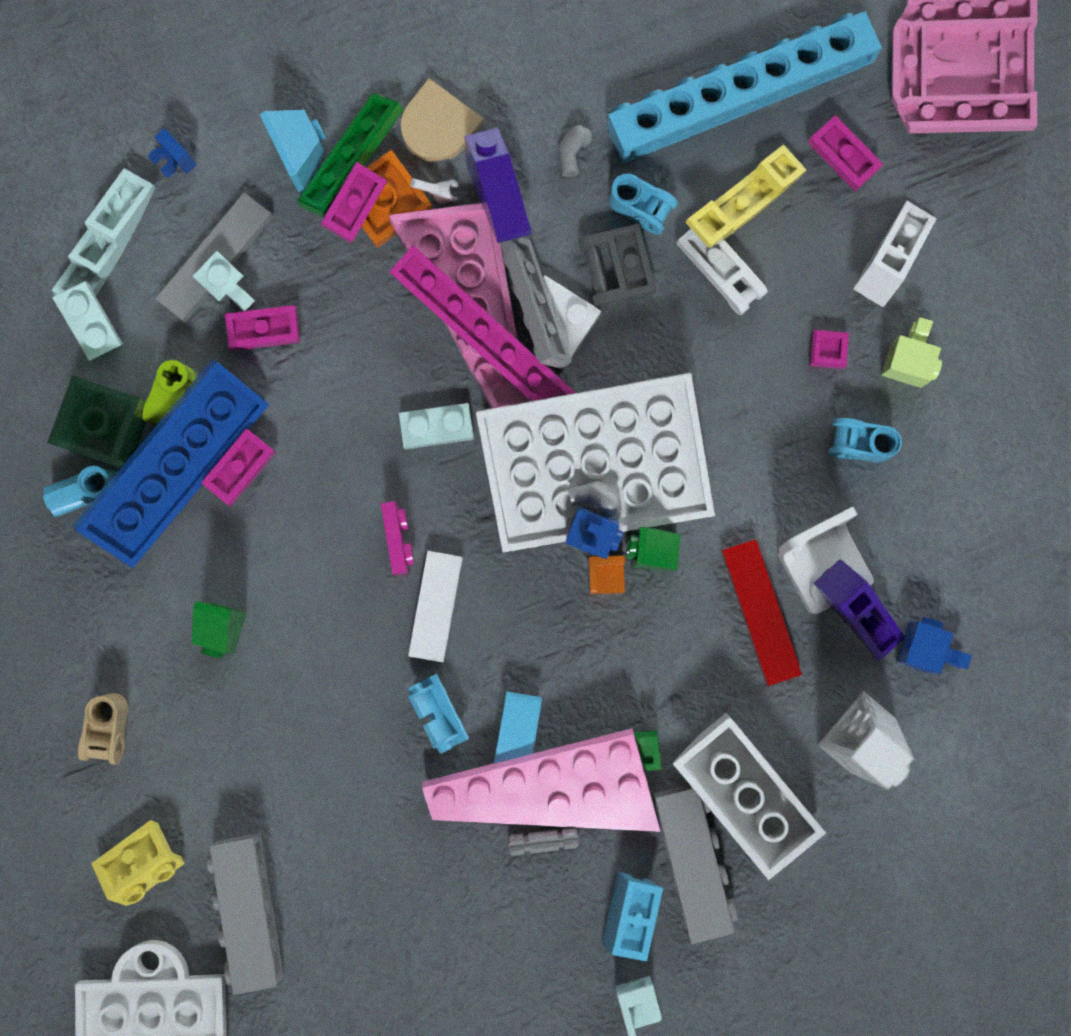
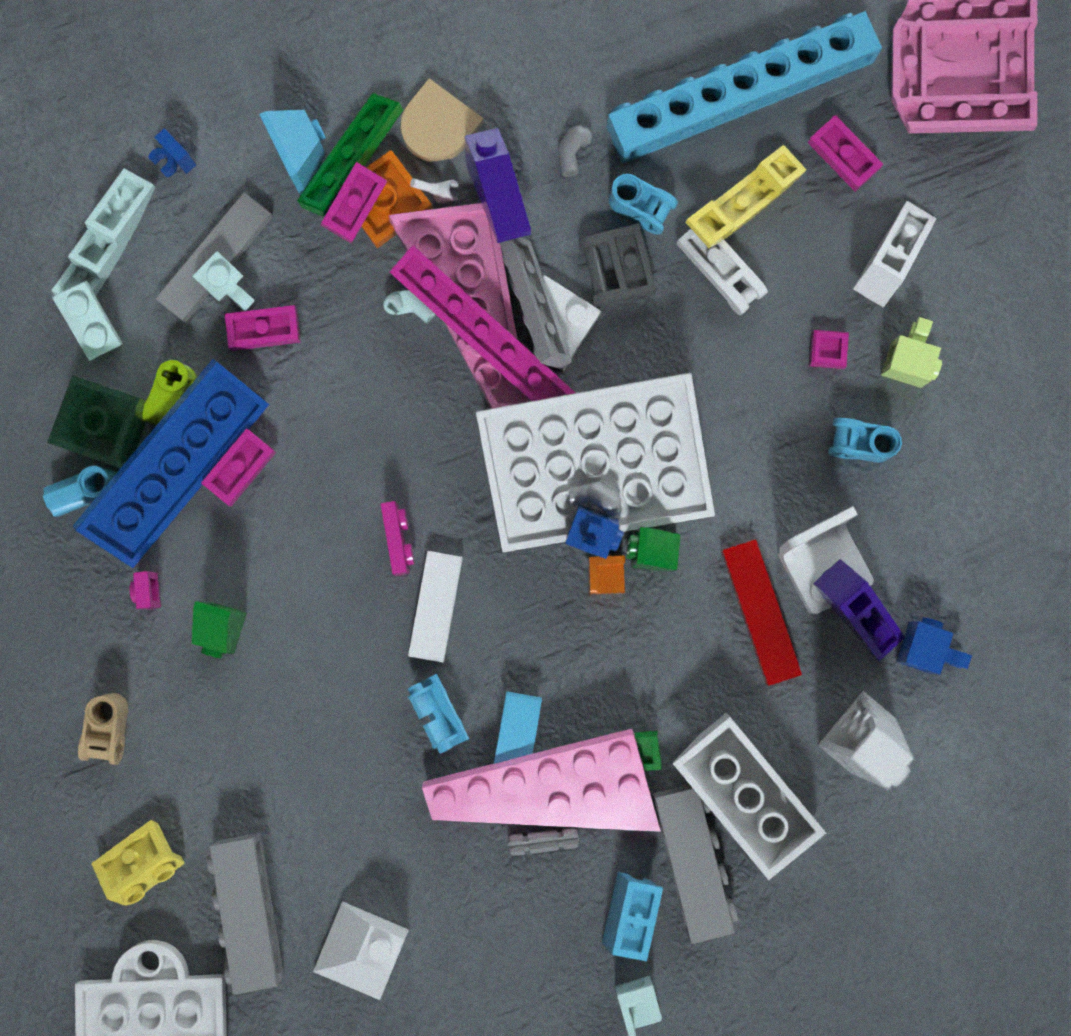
(145, 590): none -> dark pink plate
(361, 950): none -> white slope
(406, 302): none -> light aqua arm
(436, 426): light aqua plate -> none

